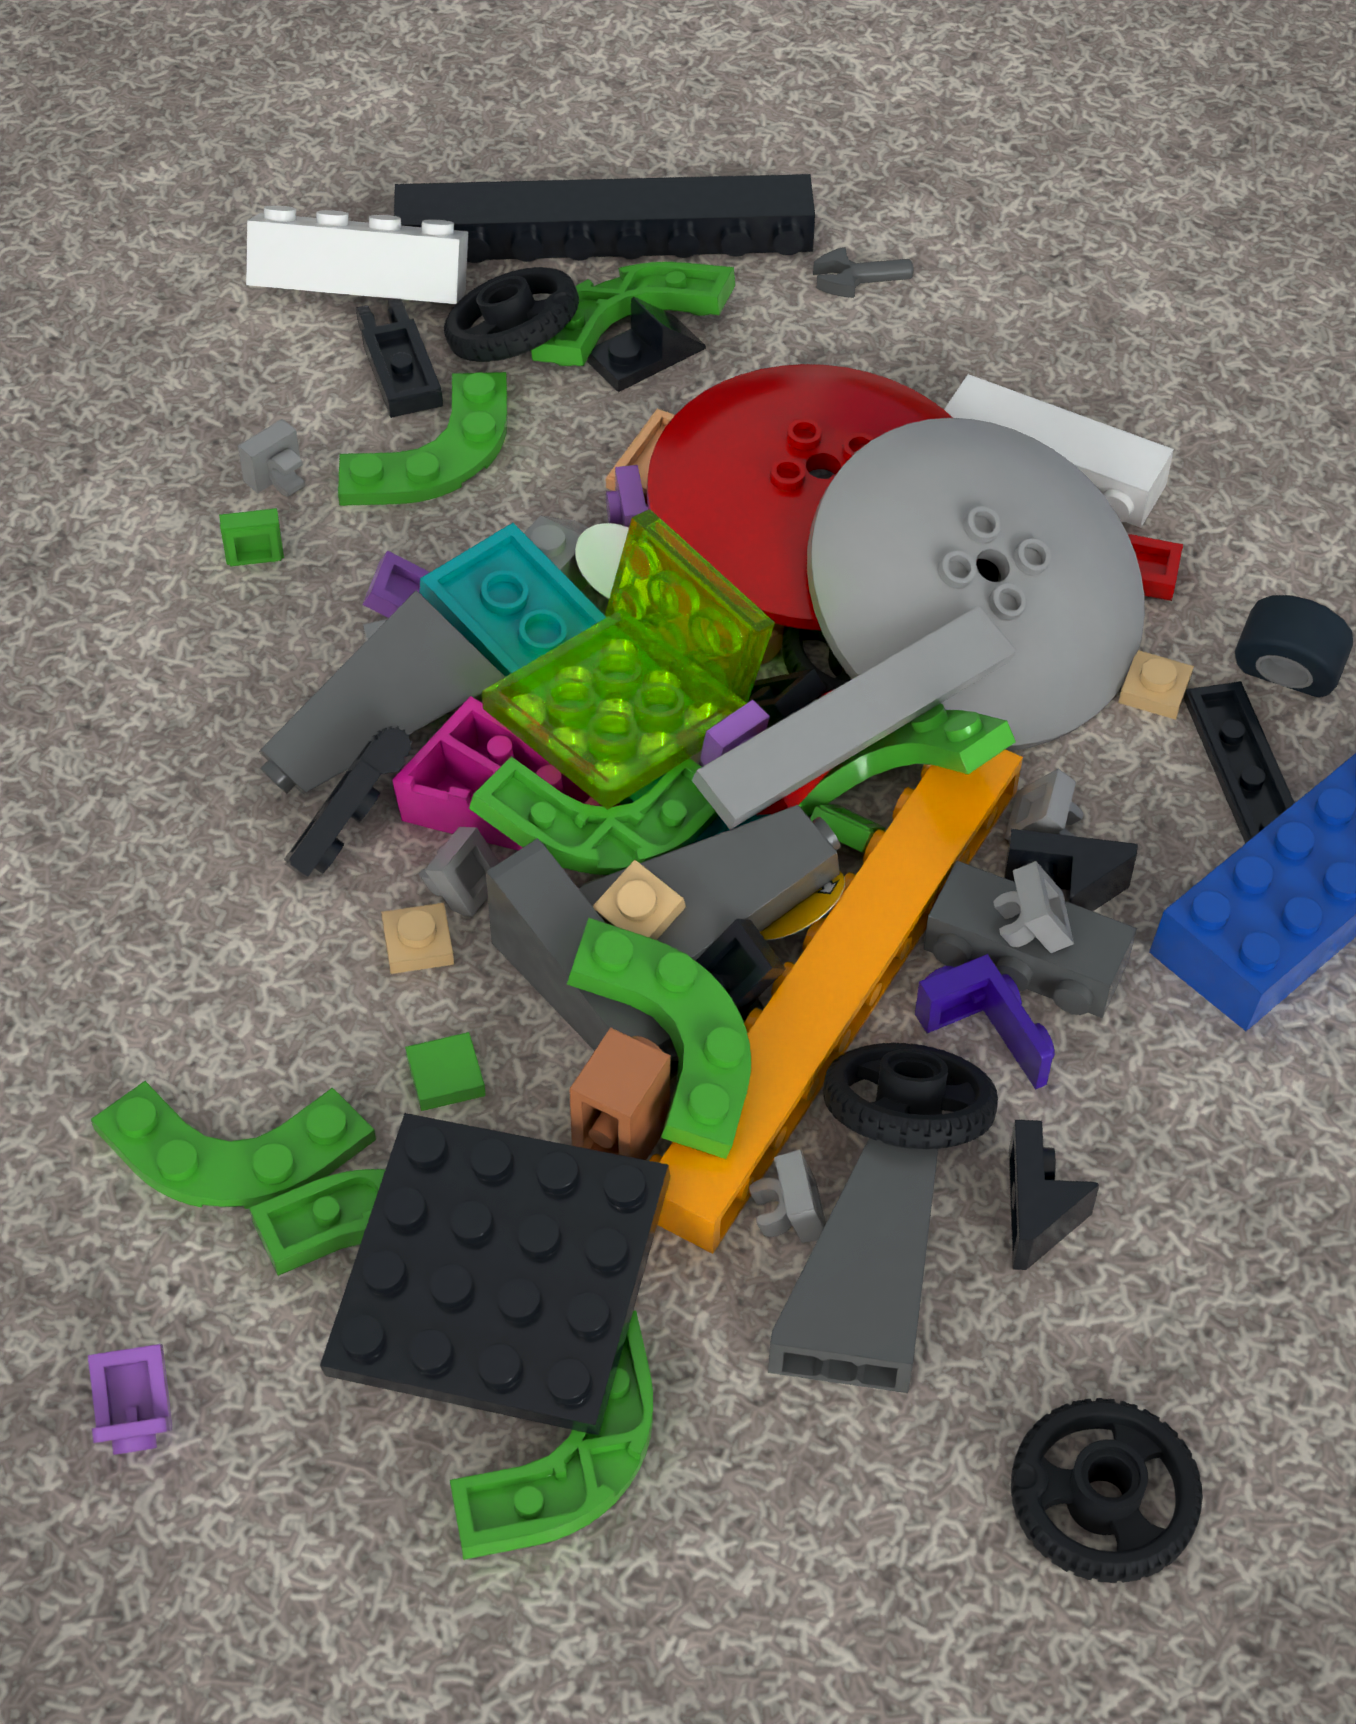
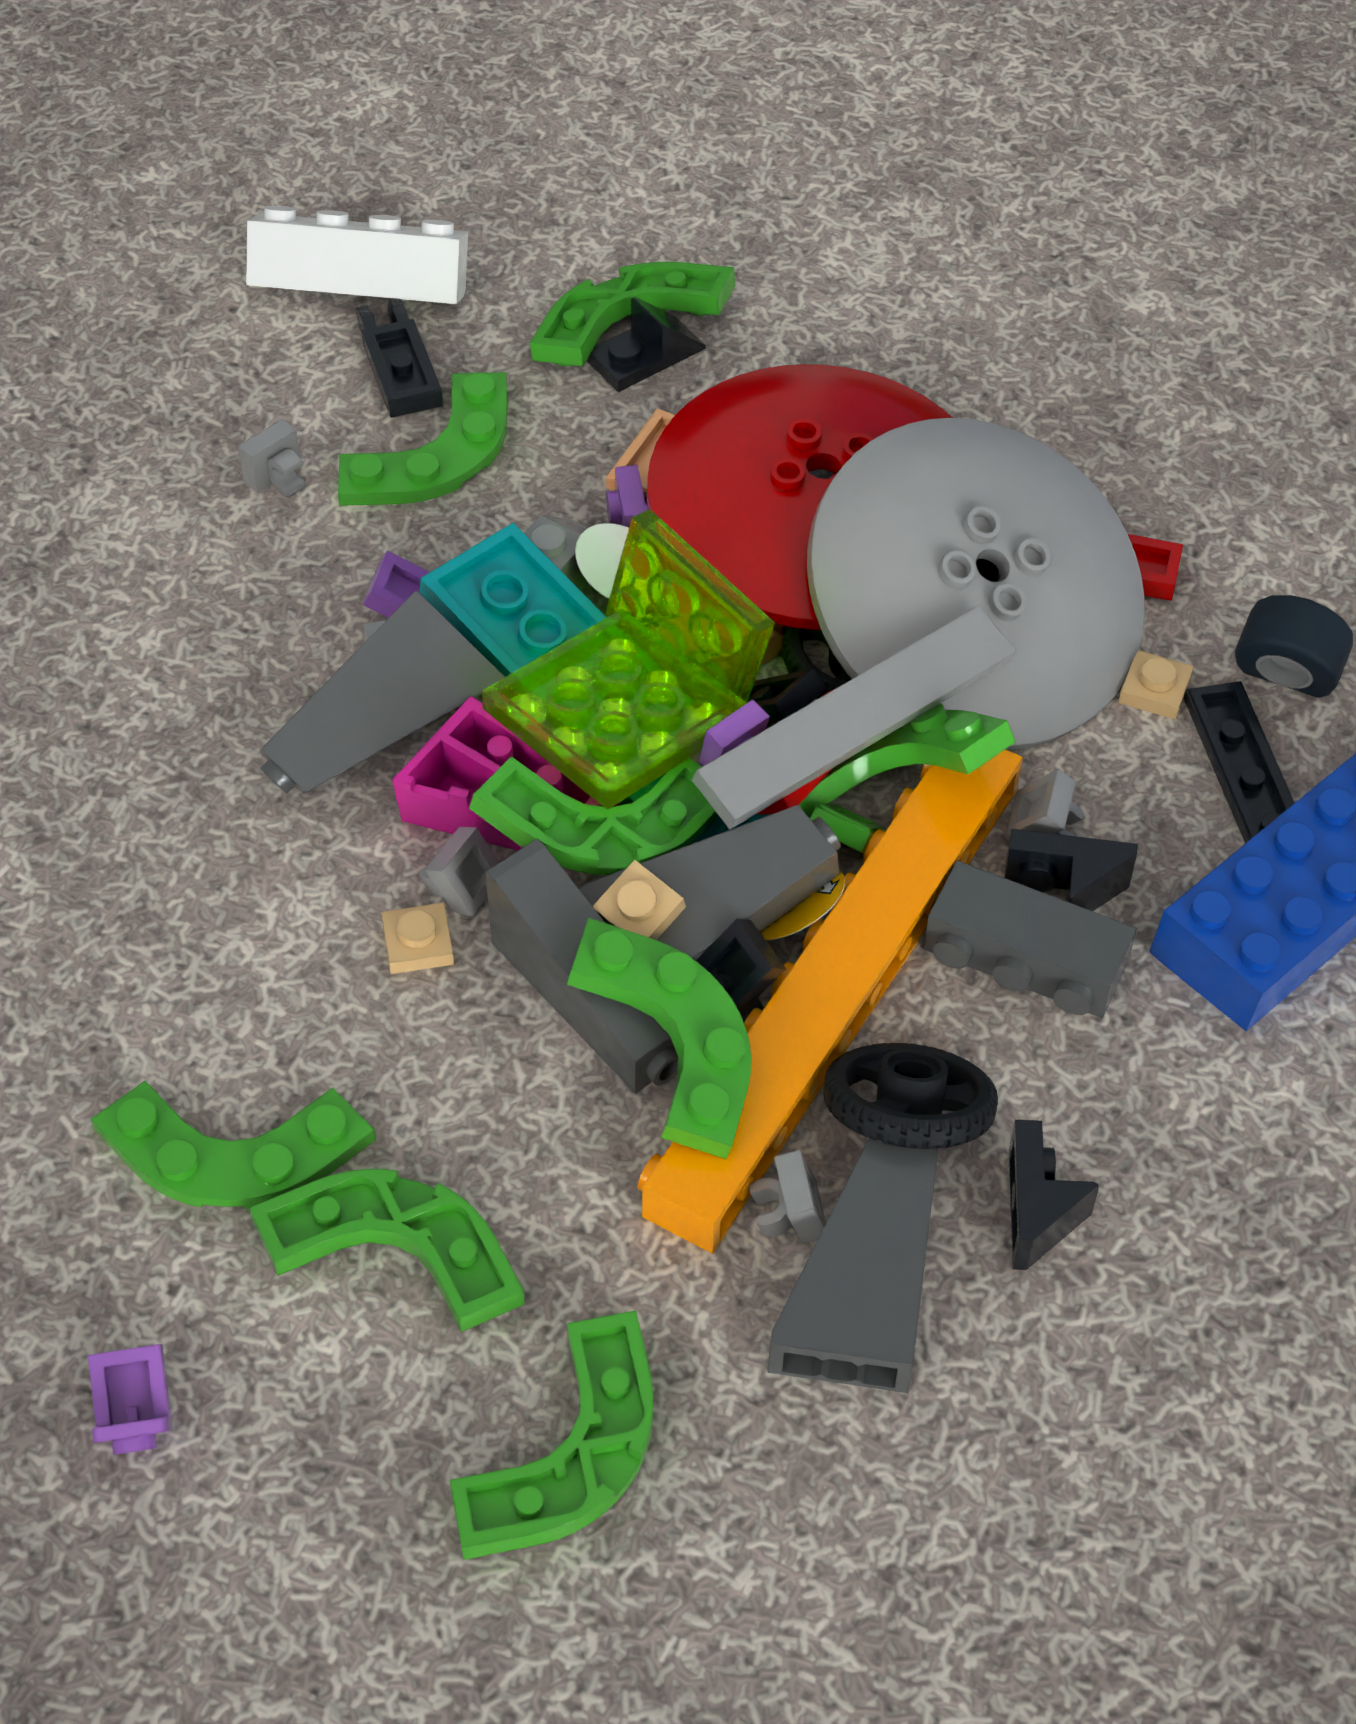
(251, 537): bright green tile -> none
(350, 798): black hinge -> none
(445, 1071): bright green tile -> none
(498, 1273): black plate -> none
(511, 315): black wheel -> none
(619, 216): black brick -> none
(621, 1097): nougat brick -> none
(852, 274): dark grey bar -> none
(976, 987): dark purple bracket -> none
(1040, 910): light grey tile -> none
(1120, 464): white brick -> none
(1137, 1439): black wheel -> none

